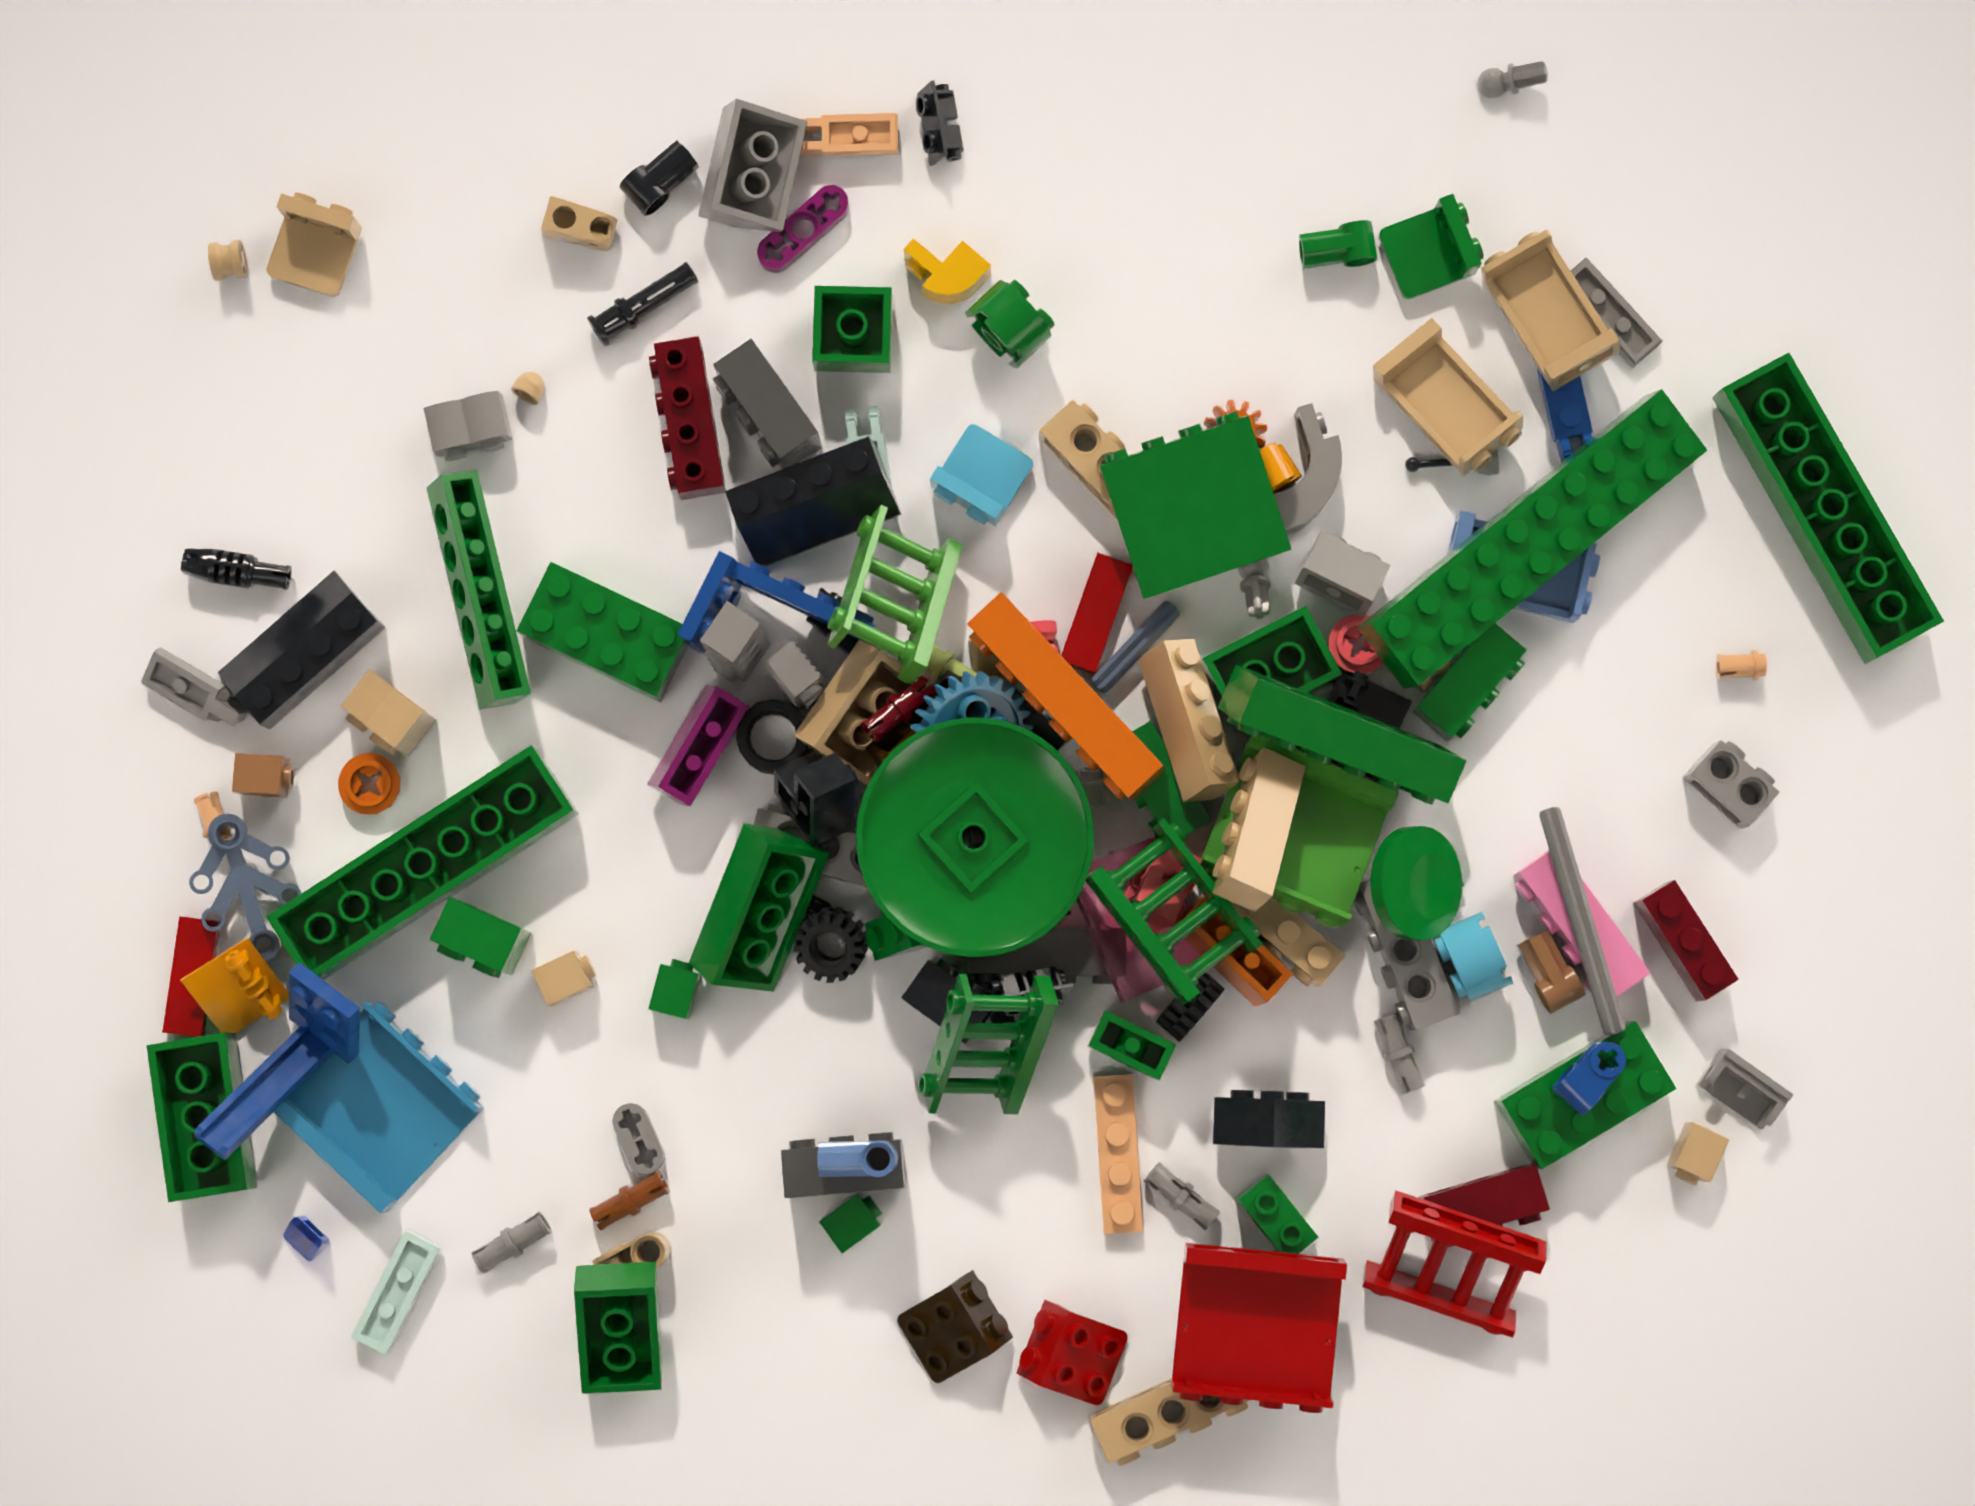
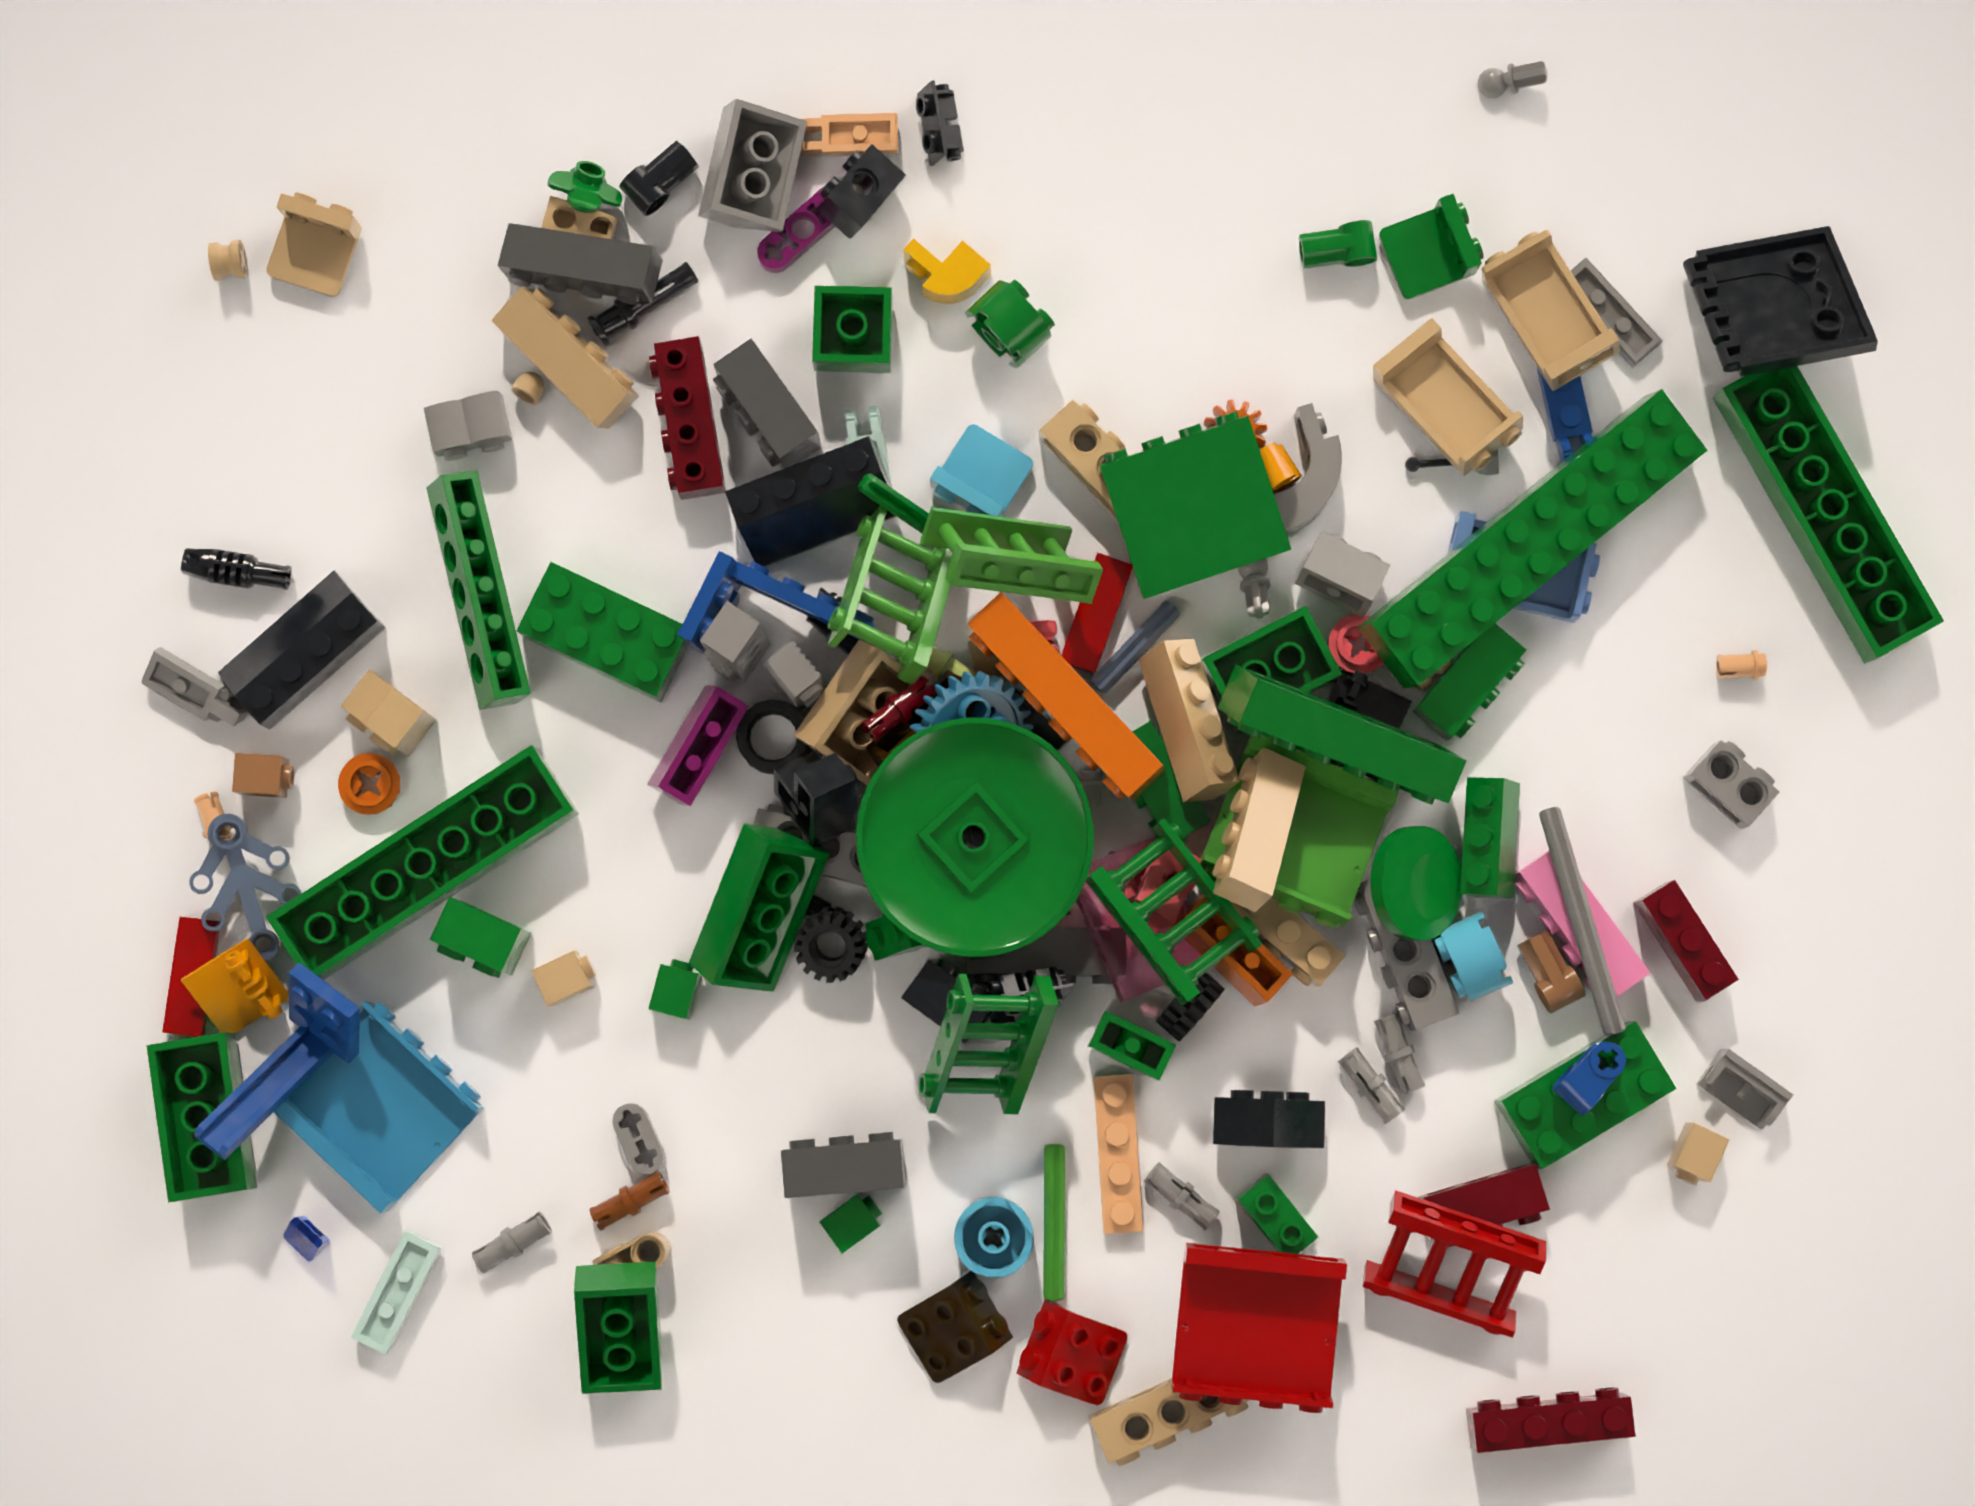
(566, 357): none -> tan brick
(580, 263): none -> dark grey brick
(585, 187): none -> green plate
(852, 1158): medium blue piece -> none
(875, 176): none -> black brick
(893, 502): none -> green axle
(990, 1259): none -> medium azure brick
(1011, 555): none -> bright green fence
(1054, 1223): none -> bright green axle
(1371, 1085): none -> light grey pin
(1490, 838): none -> green brick
(1550, 1422): none -> dark red brick
(1779, 302): none -> black hinge

